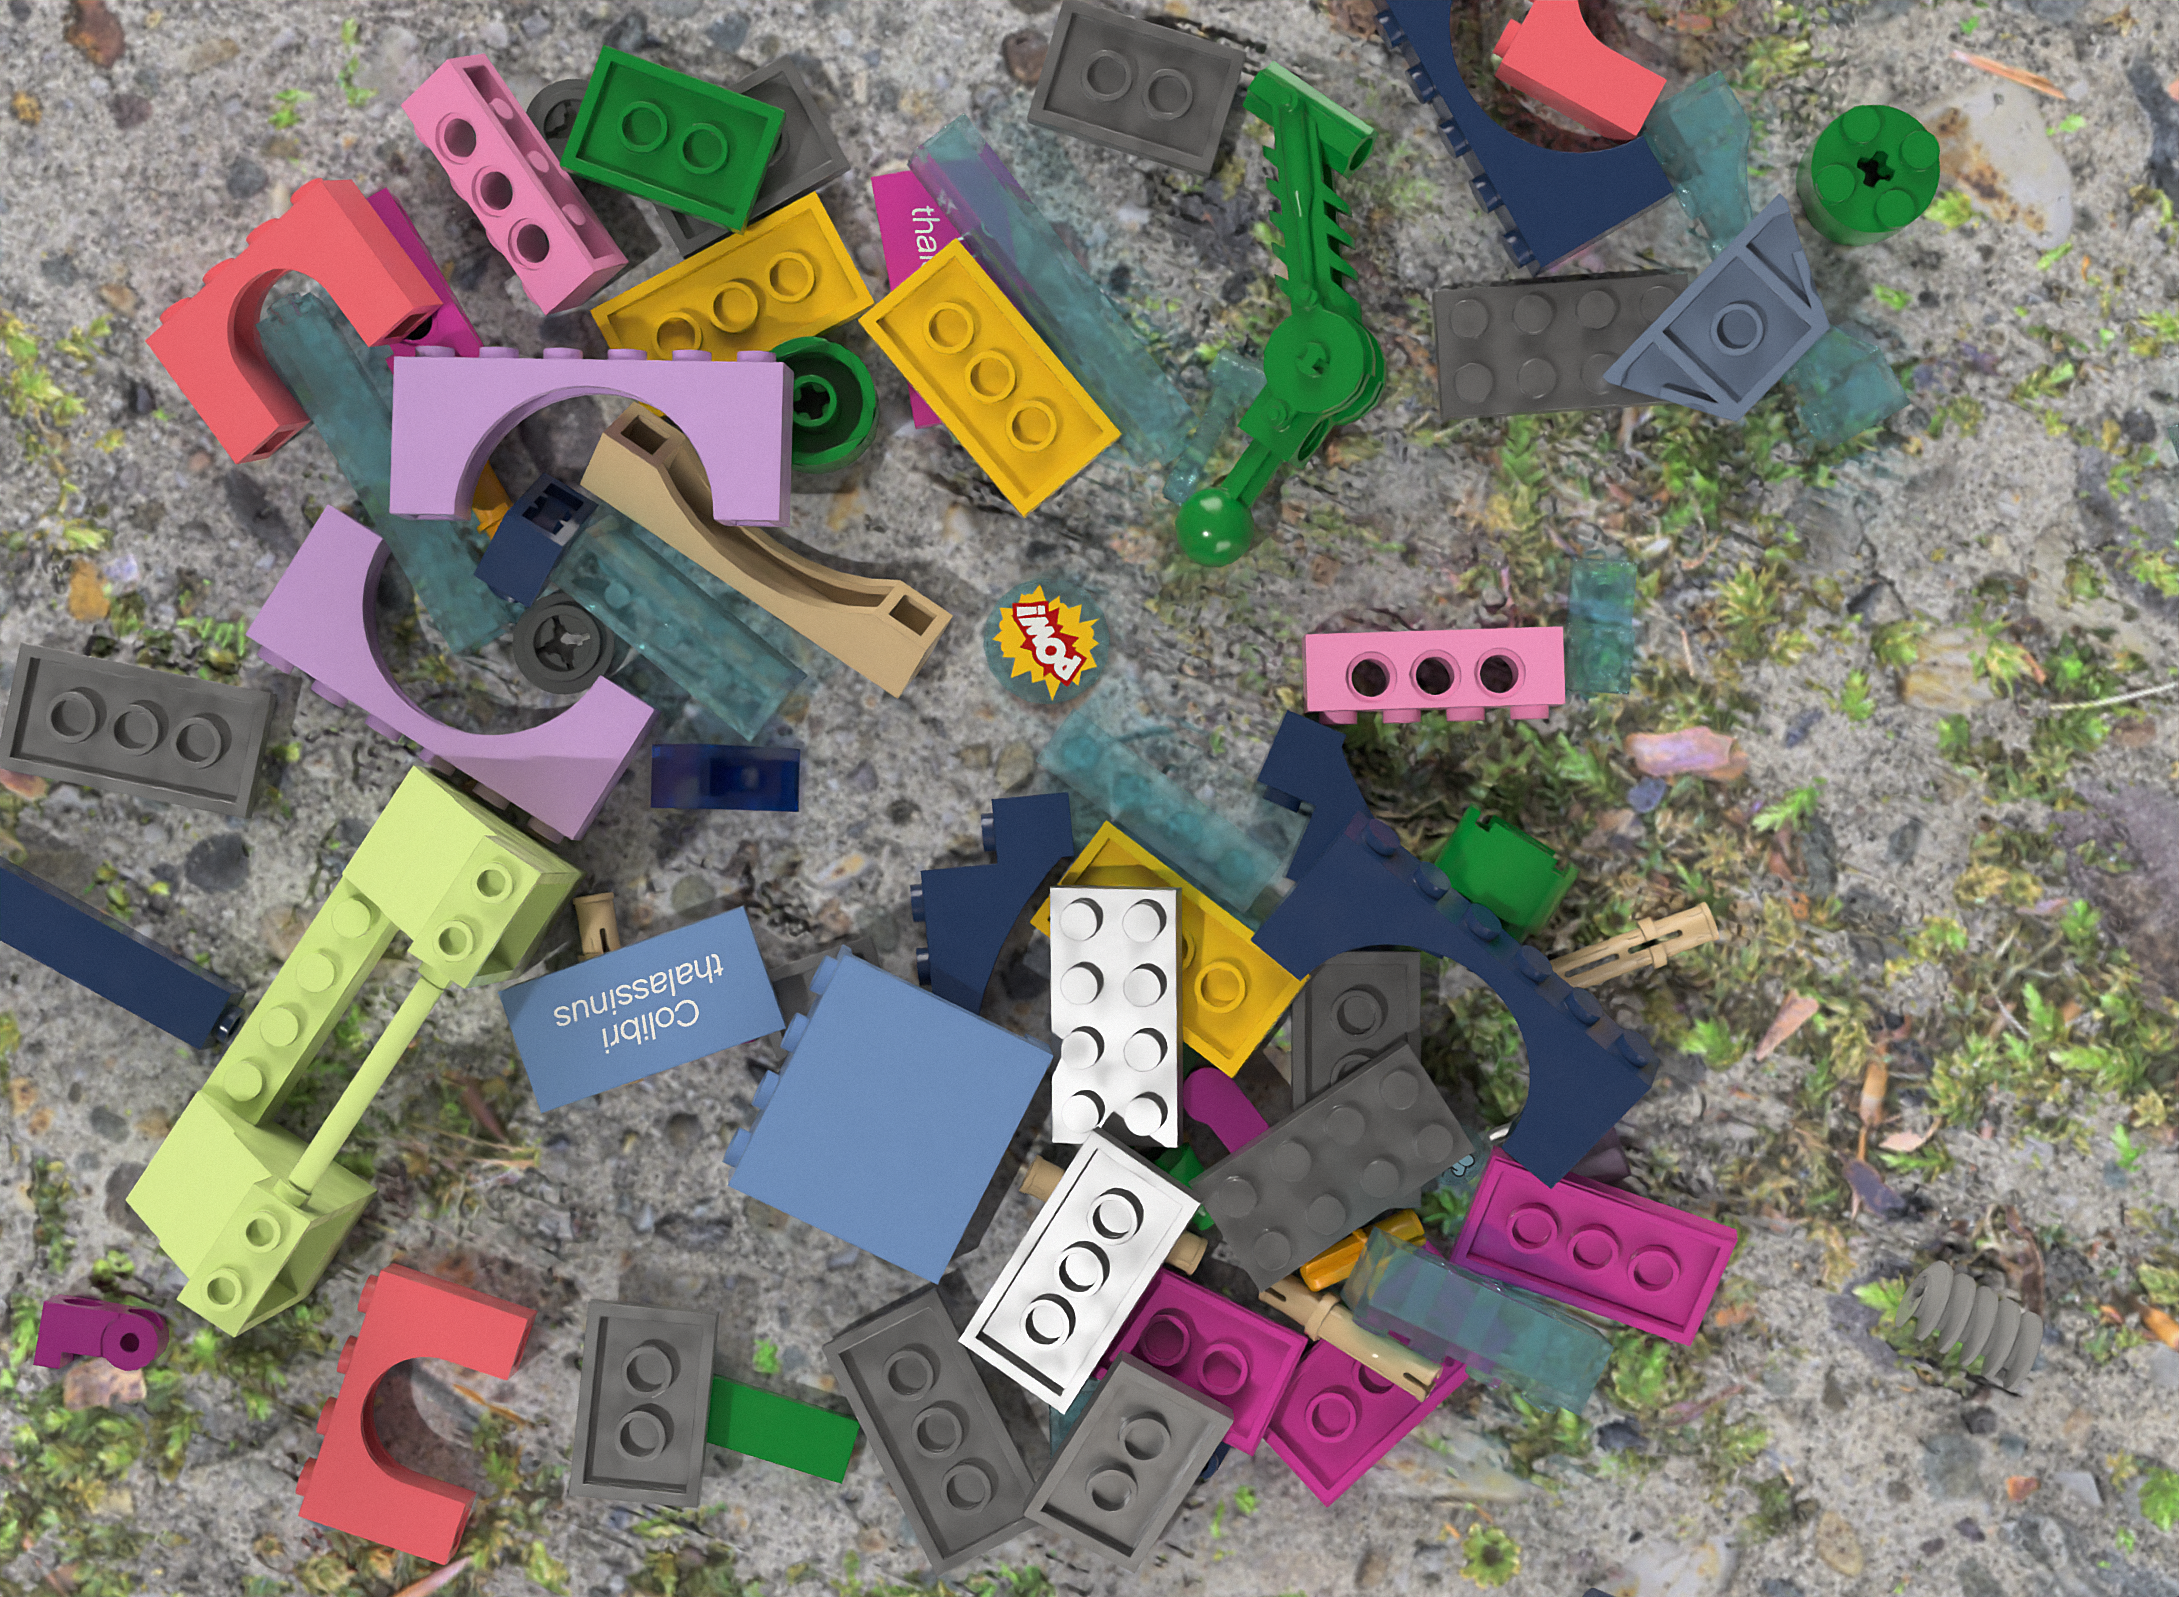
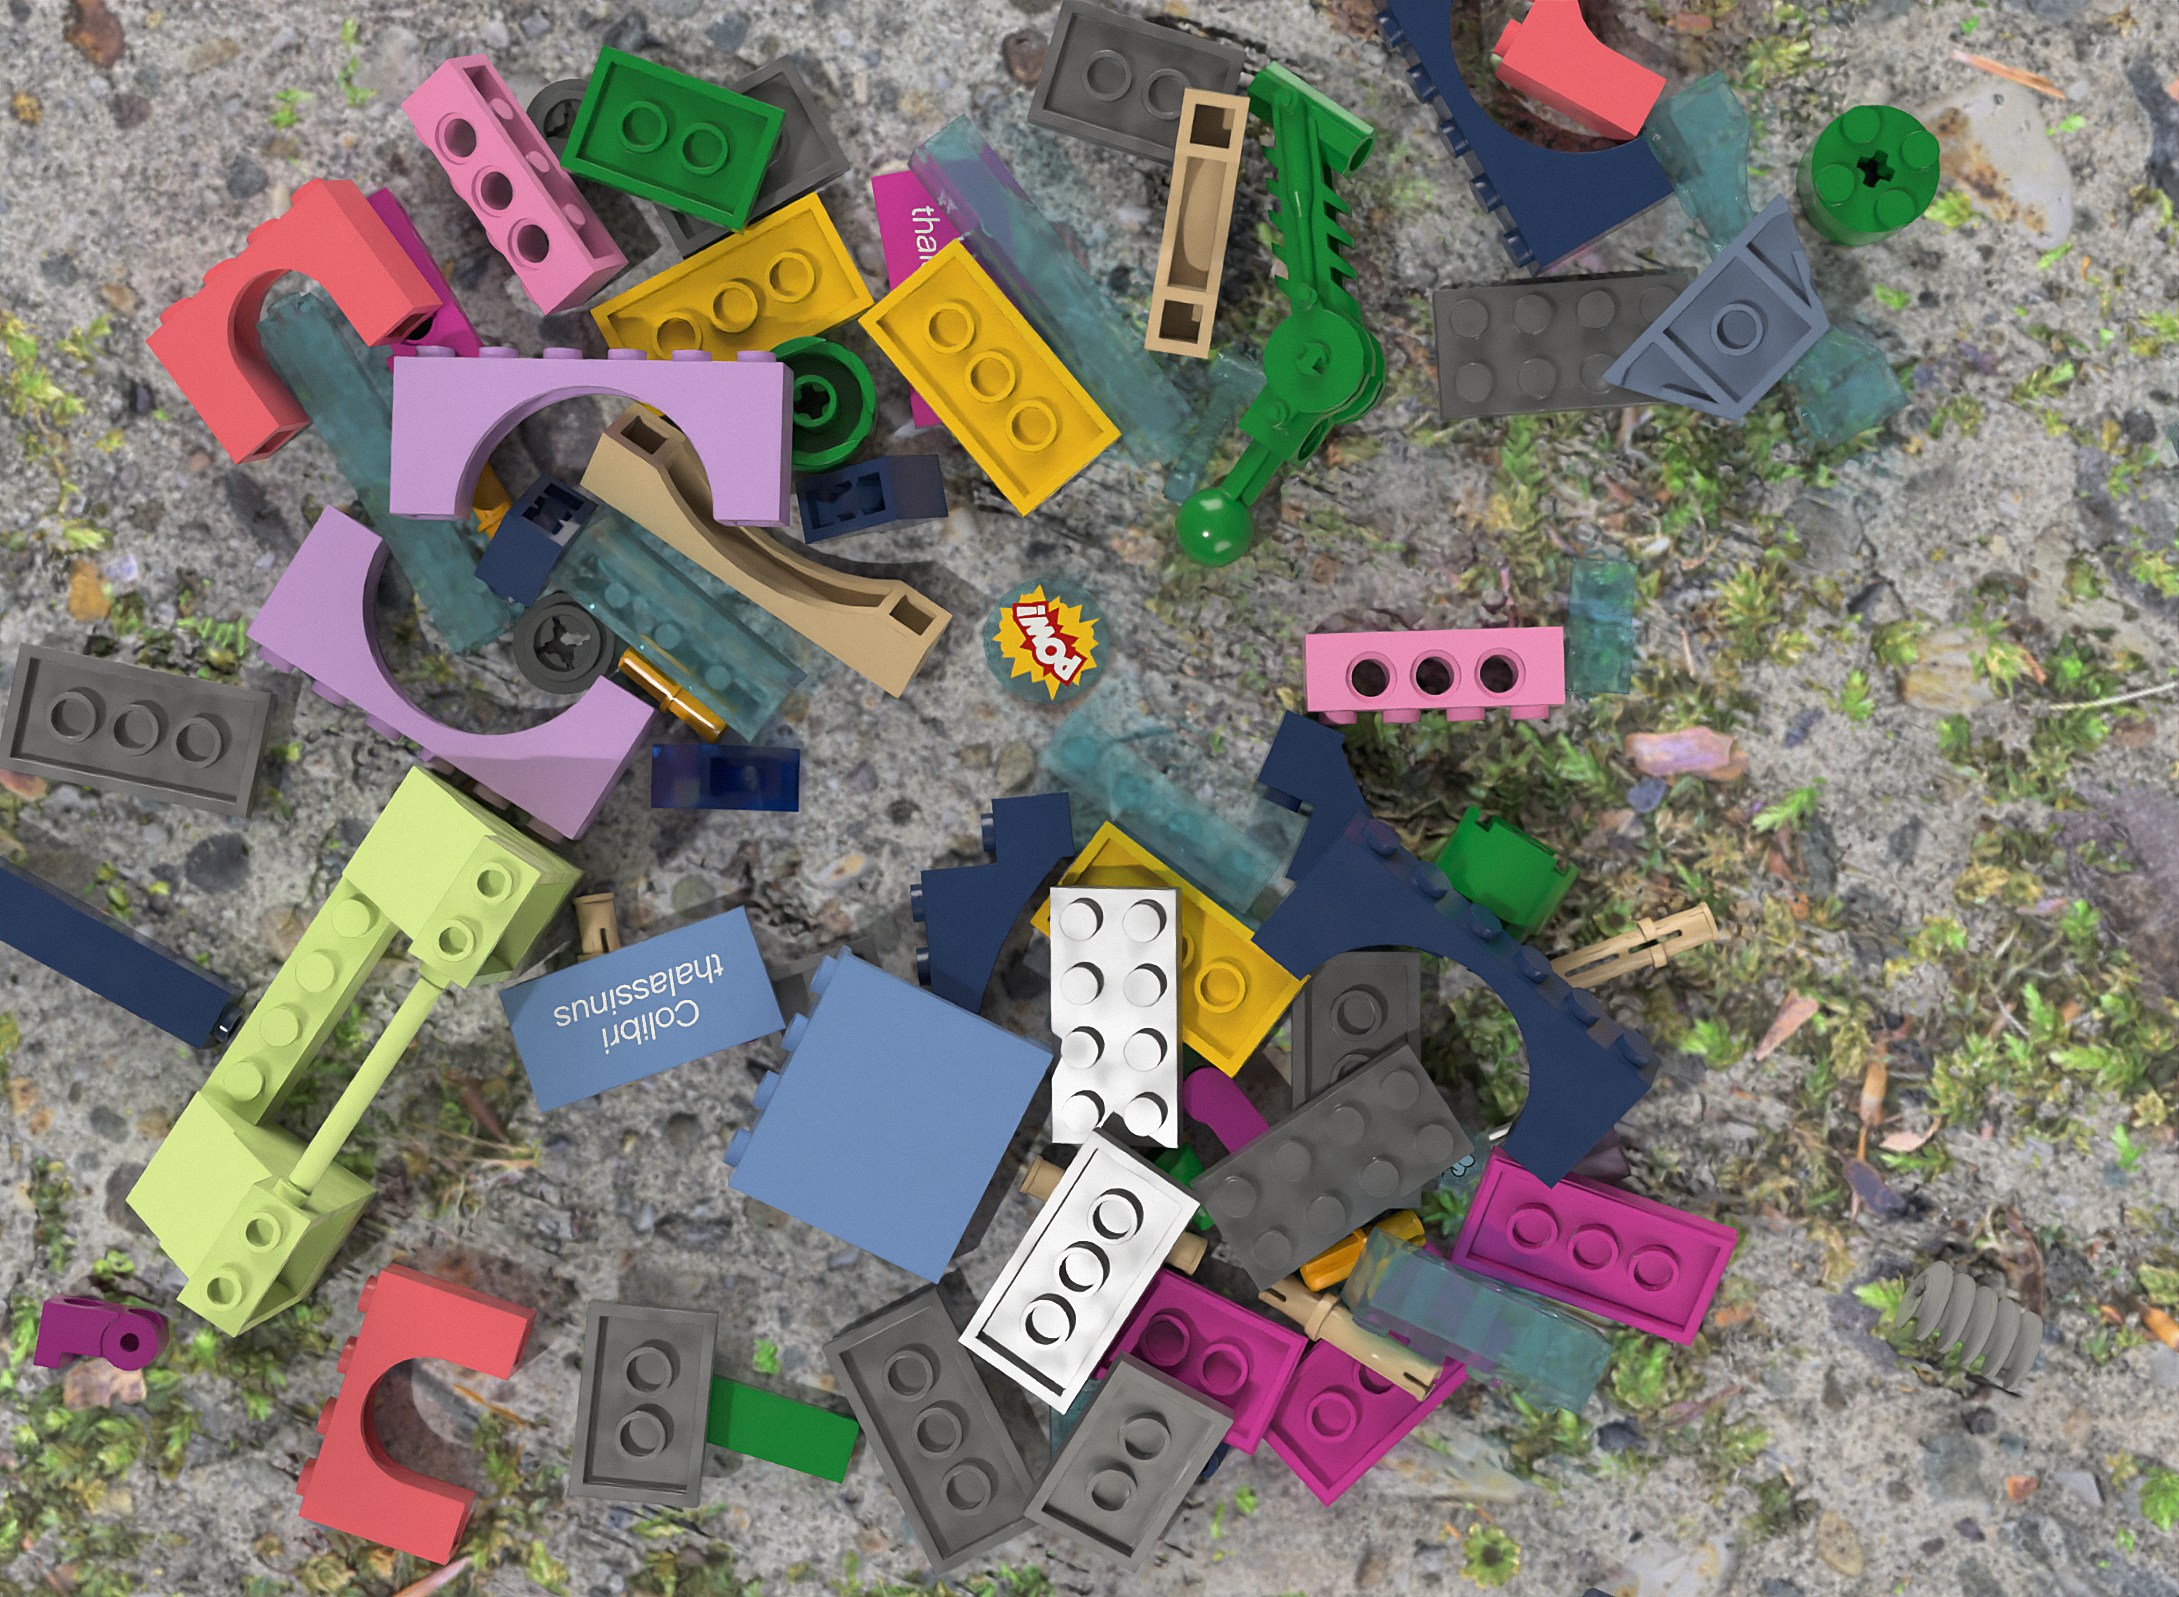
(672, 696): none -> light orange axle
(872, 498): none -> dark blue arch
(1197, 222): none -> tan arch

